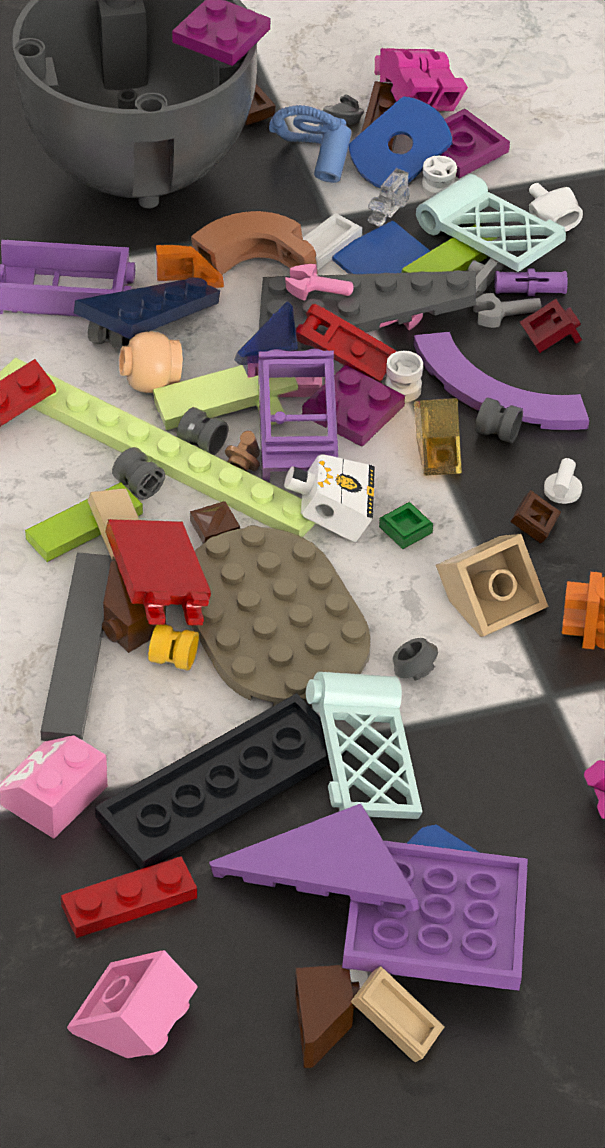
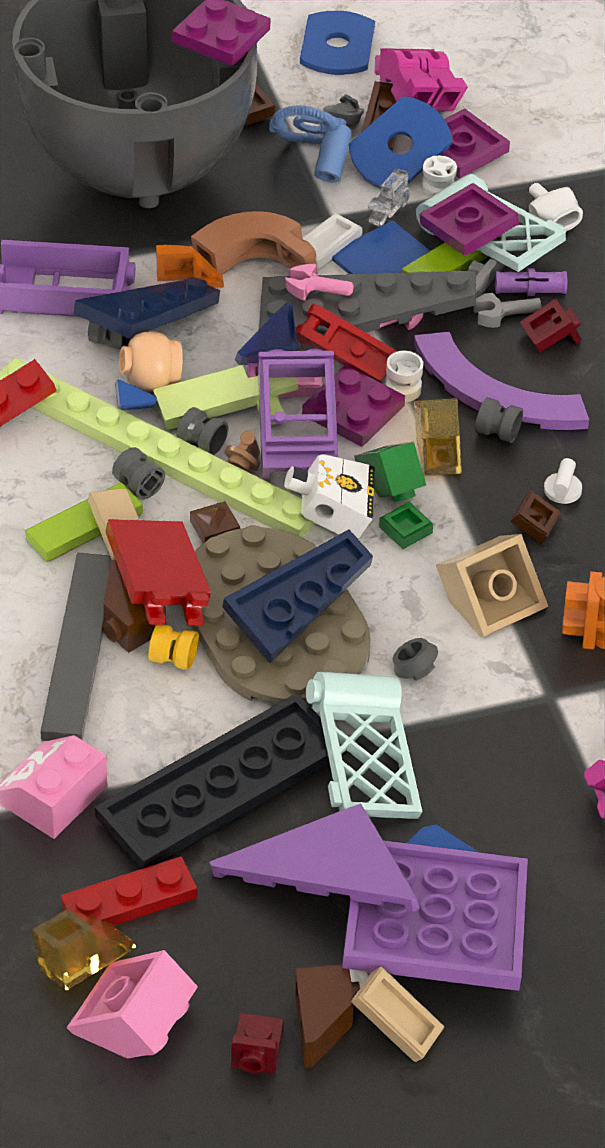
(77, 946): none -> clear yellow slope
(133, 398): none -> blue slope
(257, 1043): none -> dark red bracket
(294, 595): none -> dark blue wing
(327, 59): none -> blue piece
(396, 470): none -> green slope
(469, 219): none -> magenta plate

